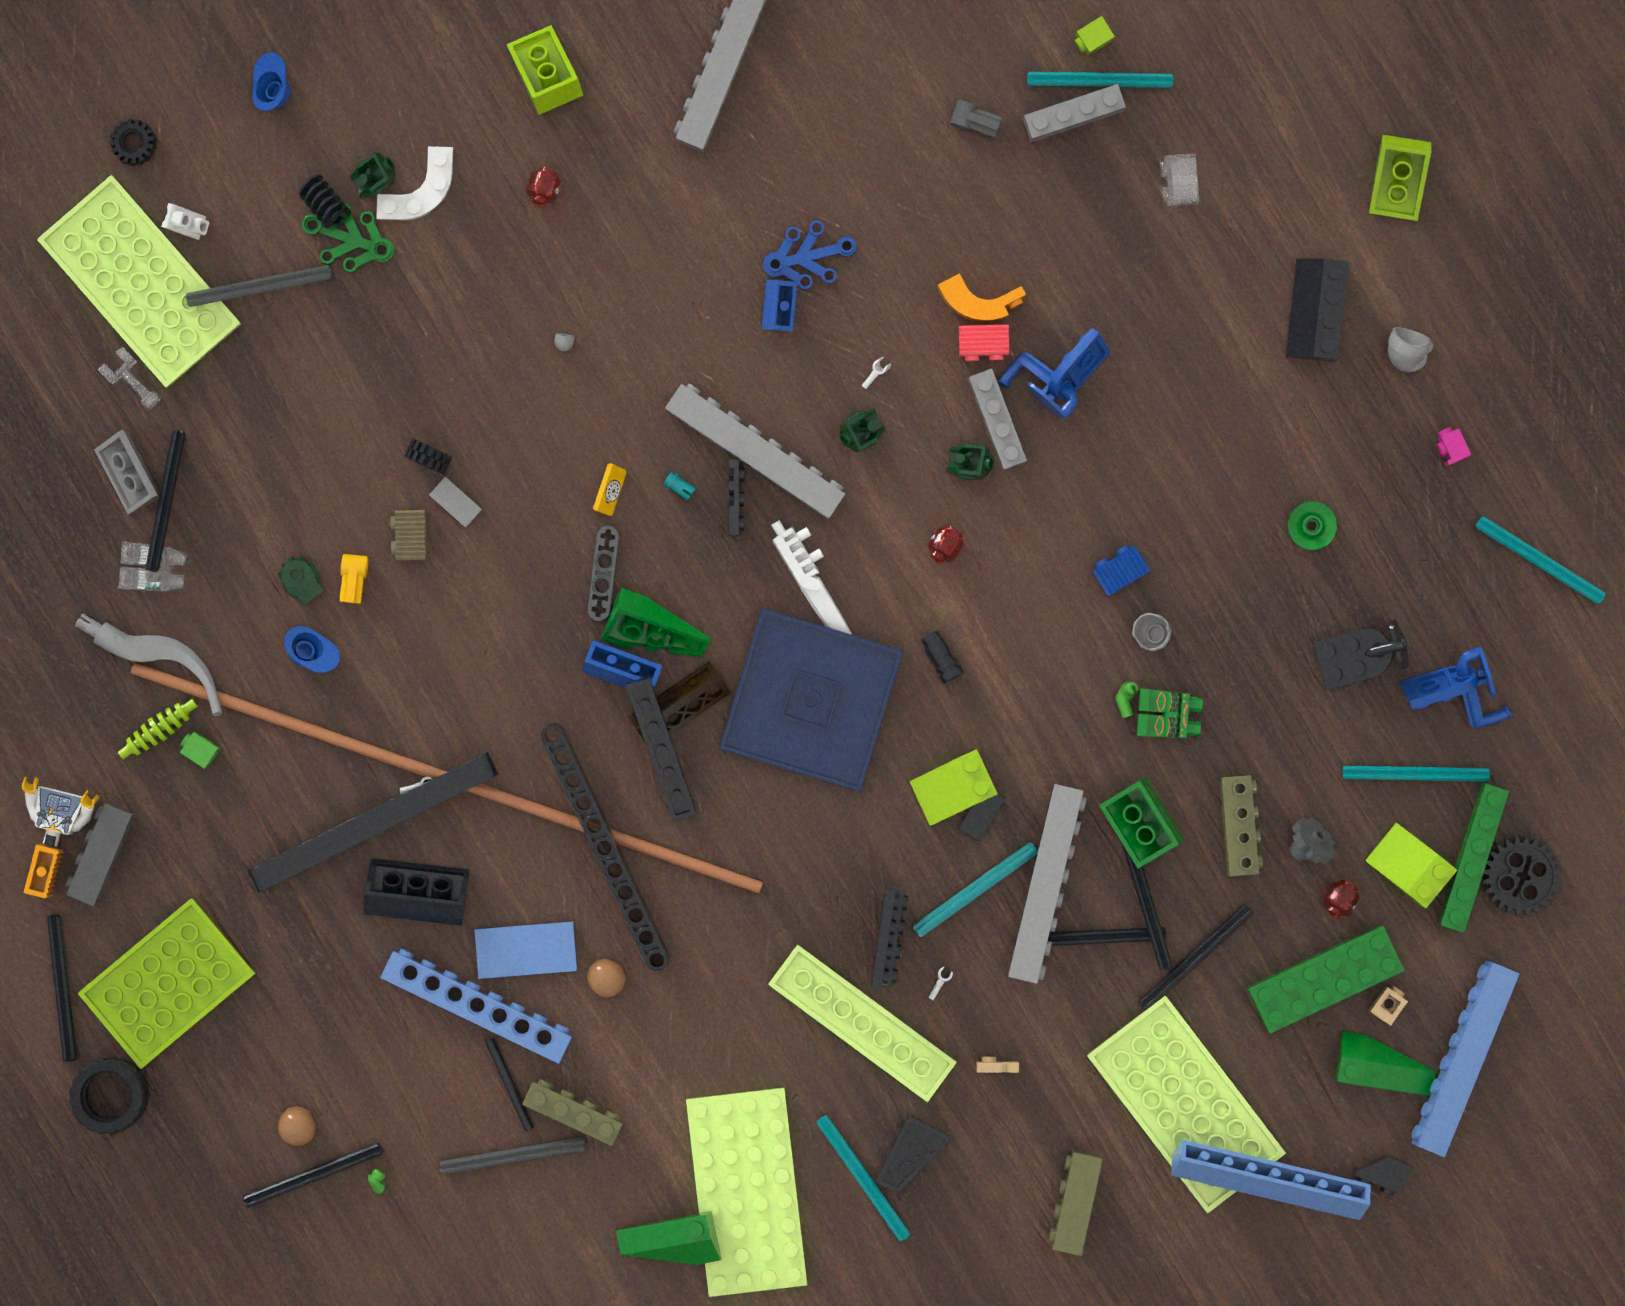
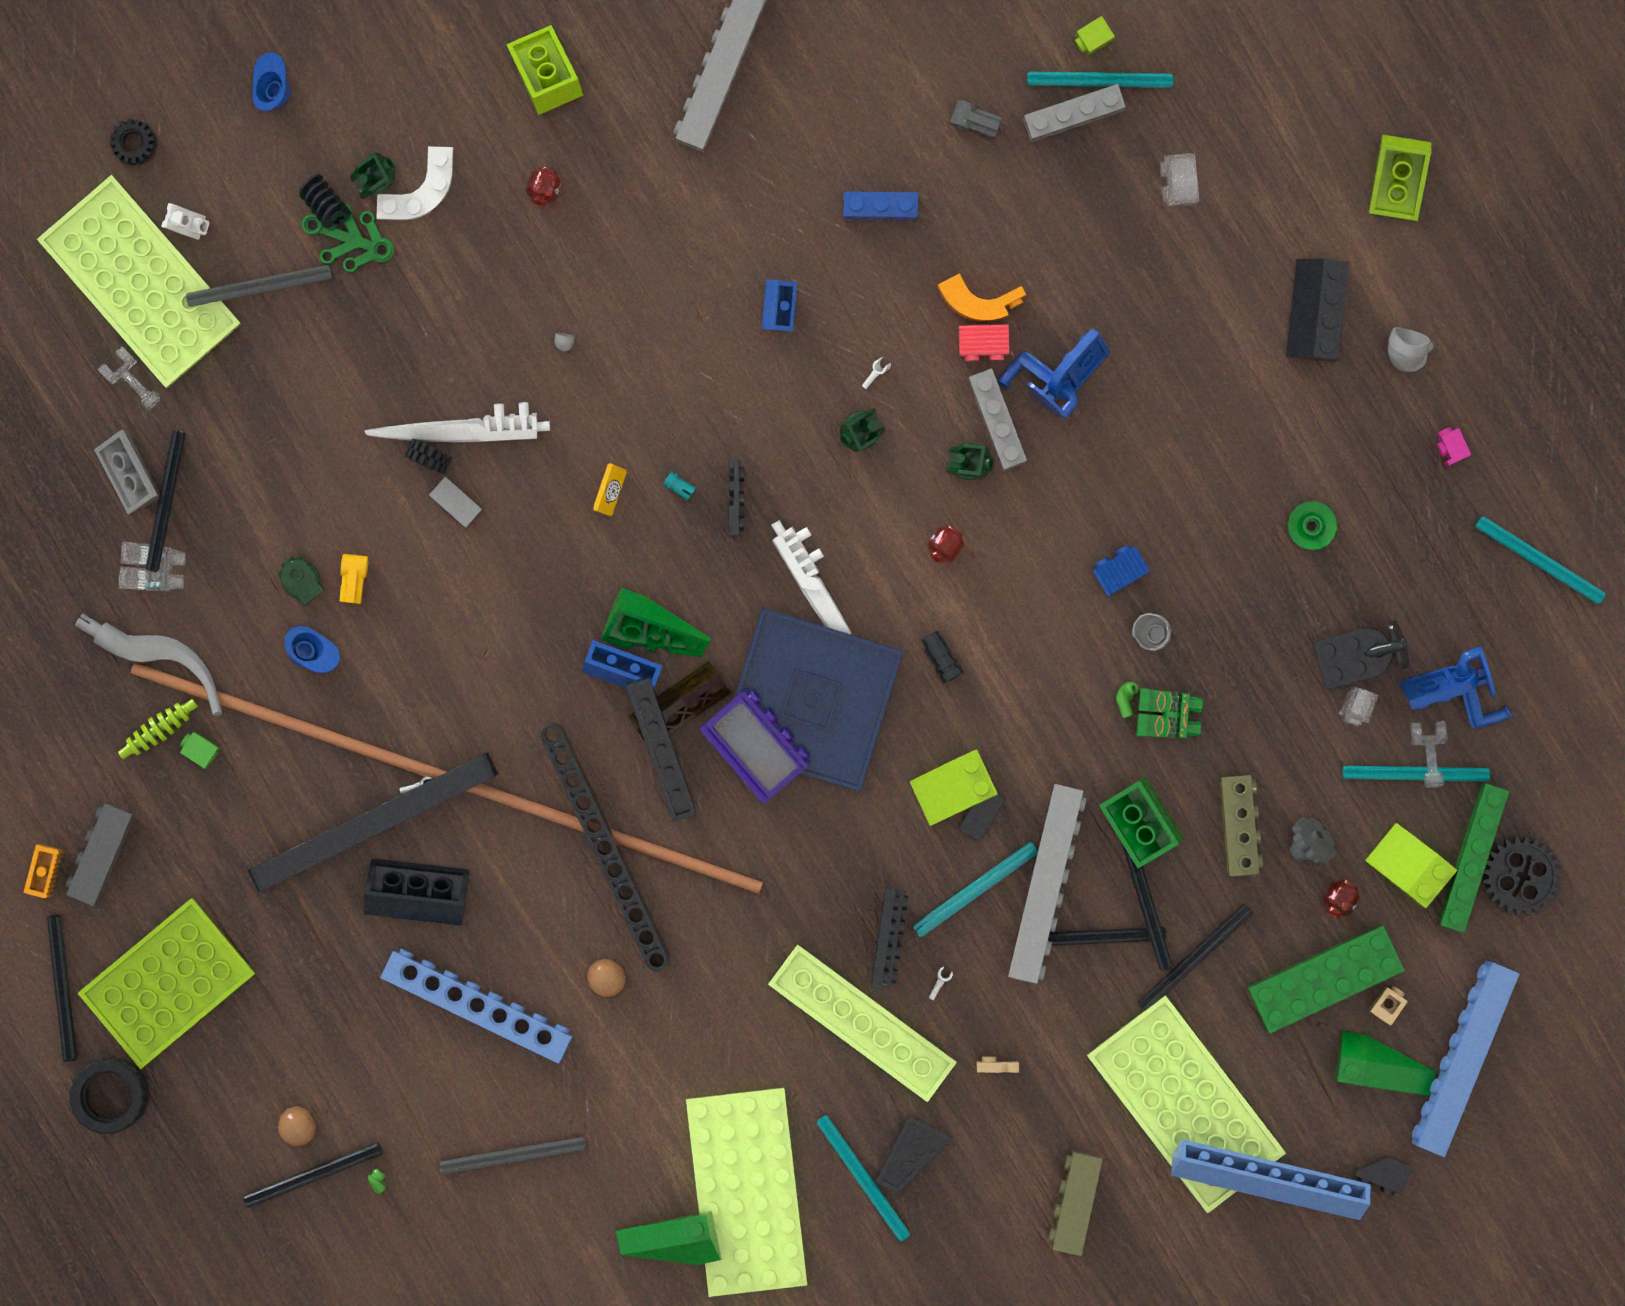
(57, 810): torso -> none
(410, 535): dark tan brick -> none
(470, 430): none -> white piece
(509, 1084): black bar -> none
(525, 950): medium blue tile -> none
(572, 1112): olive brick -> none
(603, 573): dark grey beam -> none
(755, 451): light grey brick -> none
(755, 745): none -> window
(805, 256): blue plant -> none
(880, 206): none -> blue brick
(1358, 706): none -> clear brick
(1433, 778): none -> clear bar

